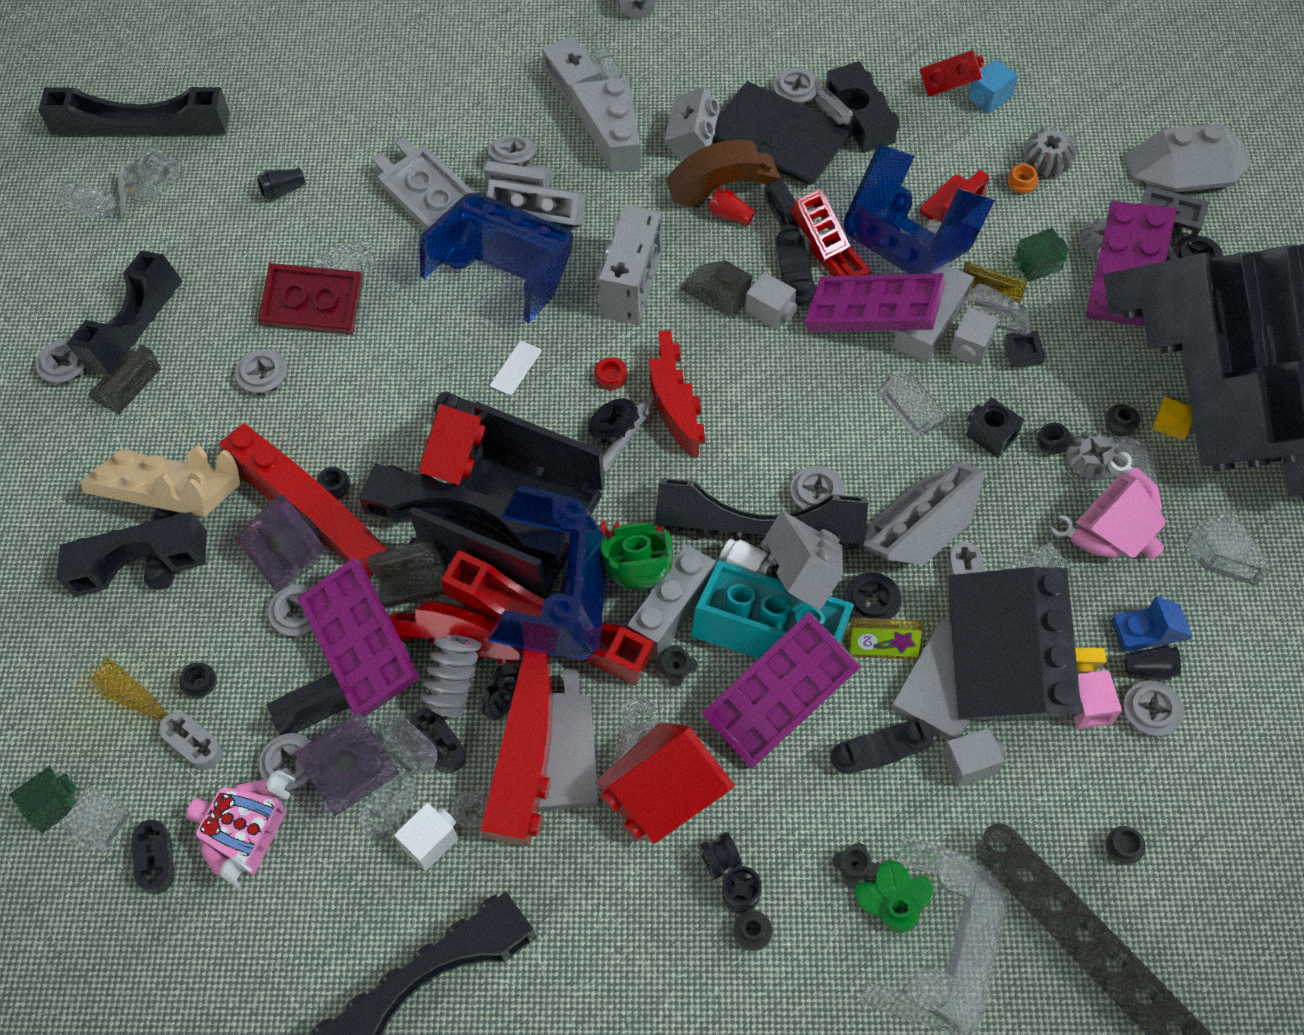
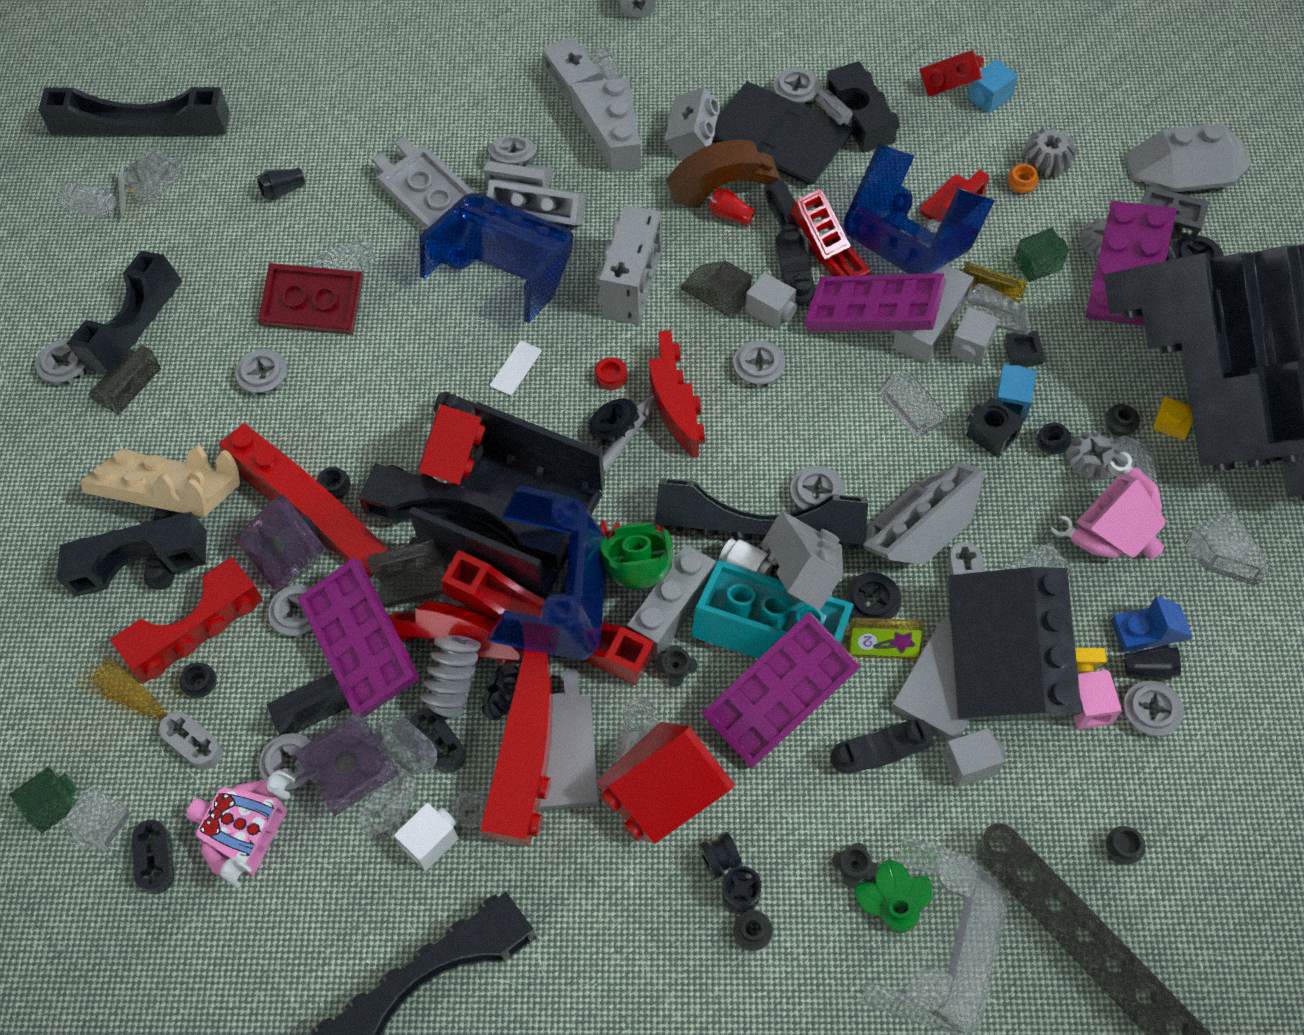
(154, 647): none -> red arch
(771, 357): none -> light grey gear
(1016, 388): none -> dark azure brick

